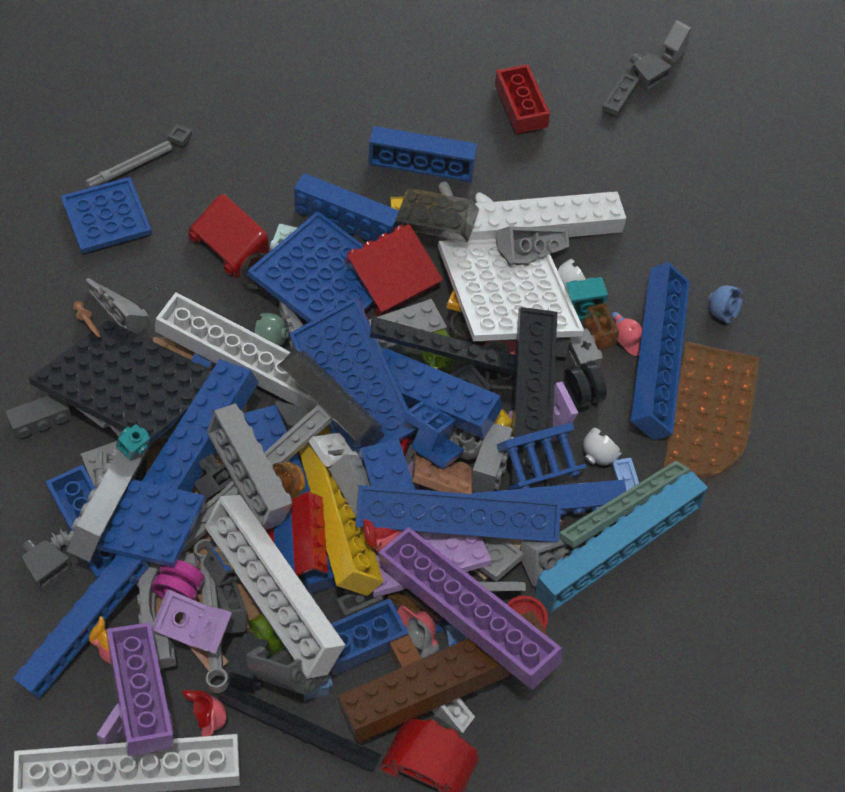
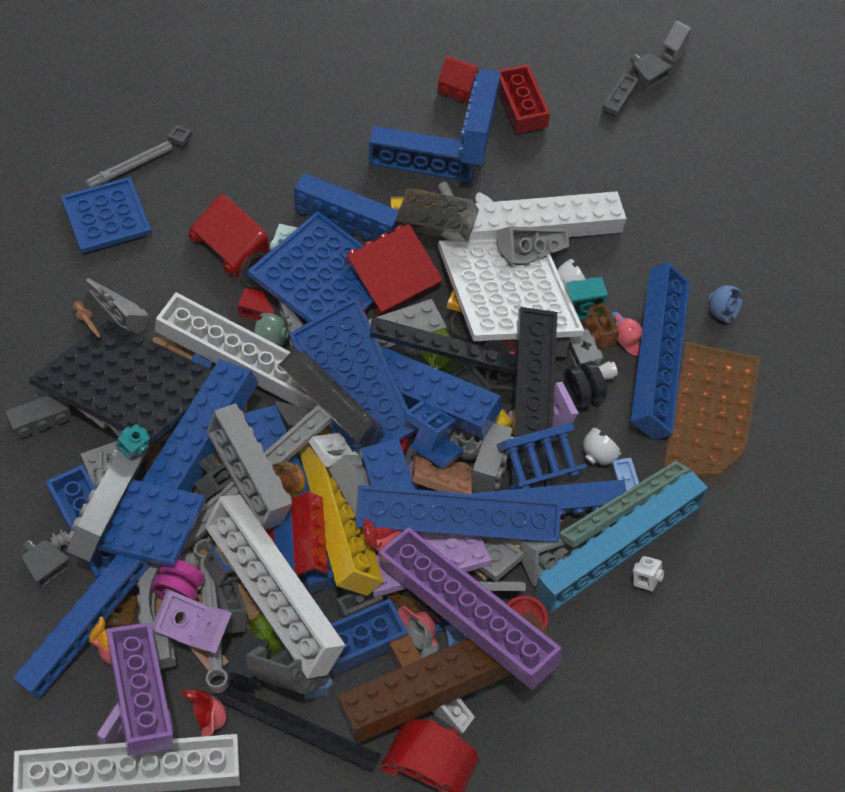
(126, 616): none -> clear orange piece
(253, 304): none -> red slope
(457, 79): none -> red slope
(479, 116): none -> blue brick
(609, 370): none -> white cone
(648, 573): none -> white brick

